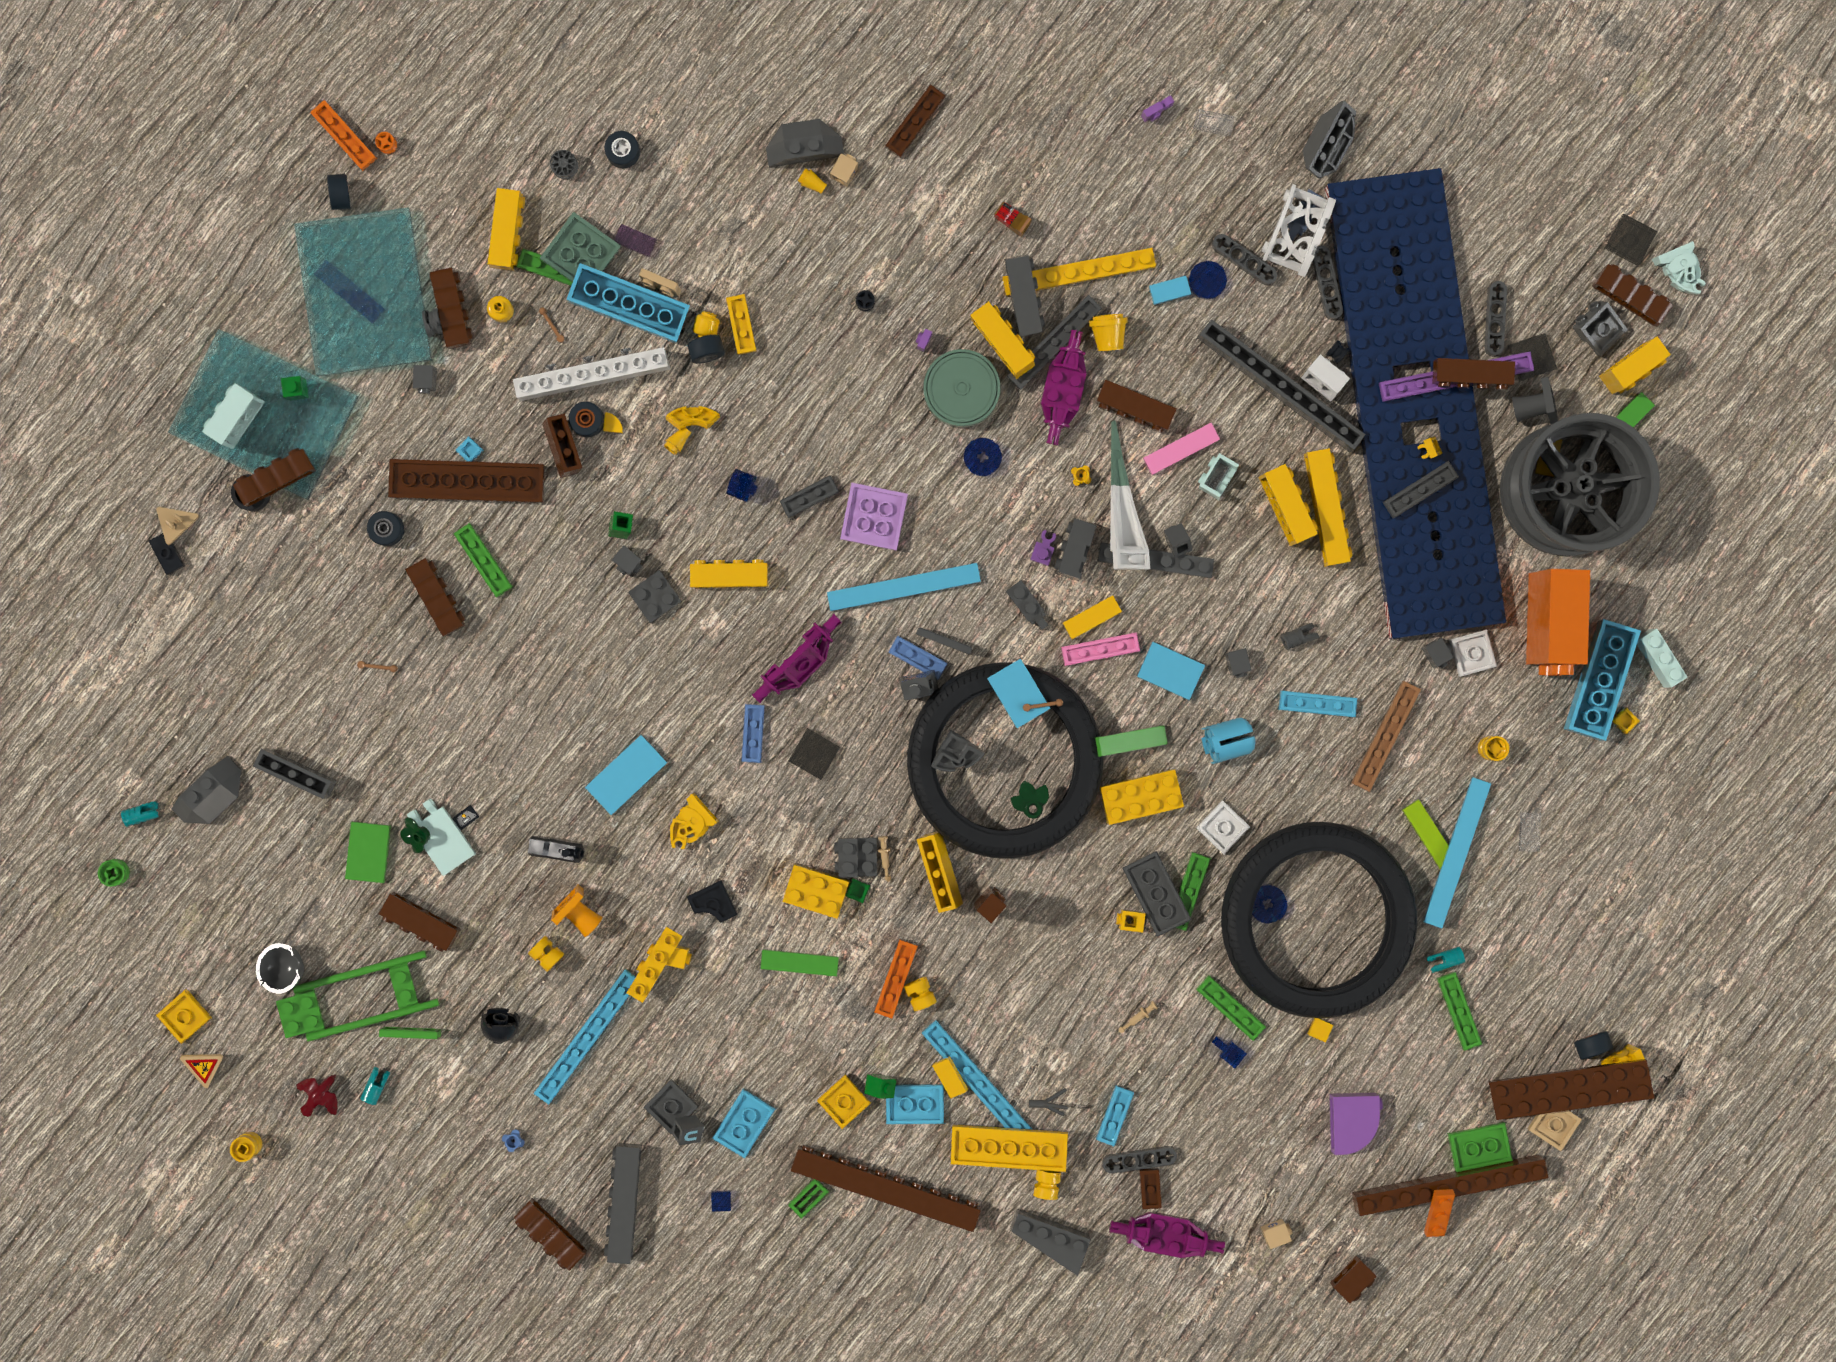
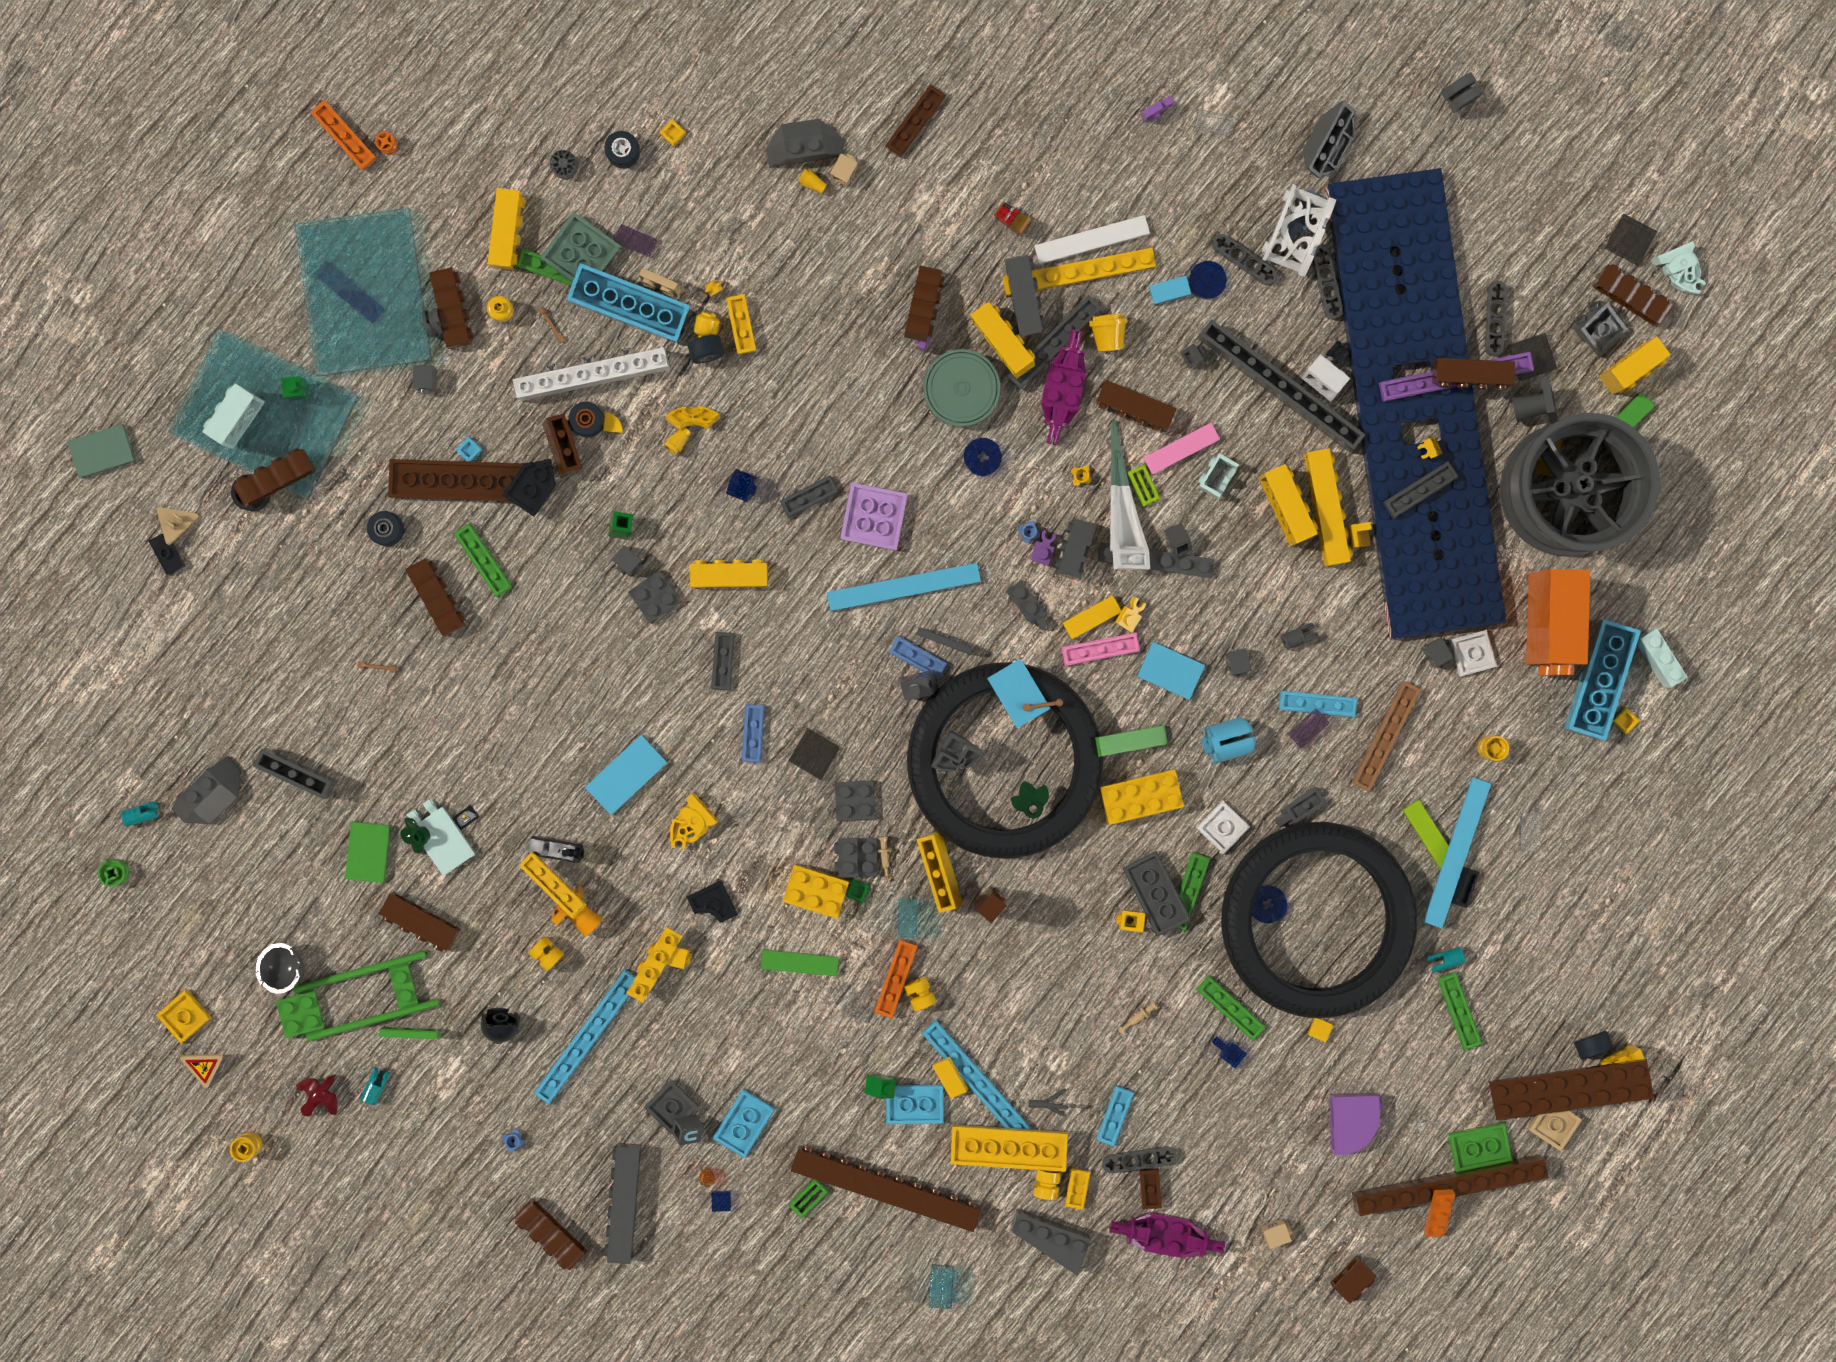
(101, 451): none -> sand green tile
(338, 191): black wheel -> none
(532, 486): none -> black tile
(552, 885): none -> yellow tile
(672, 132): none -> yellow tile
(706, 1177): none -> clear orange plate
(713, 287): none -> yellow plate
(723, 661): none -> dark grey tile
(801, 663): magenta plate -> none
(843, 1101): yellow plate -> none
(854, 800): none -> dark grey plate
(863, 298): black wheel -> none
(907, 917): none -> clear light blue brick
(923, 304): none -> reddish brown brick
(941, 1286): none -> clear light blue brick
(1030, 526): none -> medium blue plate
(1077, 1188): none -> yellow plate
(1091, 239): none -> white tile
(1129, 616): none -> yellow plate
(1150, 482): none -> lime tile
(1193, 355): none -> dark grey tile
(1301, 807): none -> dark grey hinge
(1308, 728): none -> clear purple tile
(1359, 535): none -> yellow panel
(1462, 92): none -> dark grey wheel
(1465, 887): none -> black plate

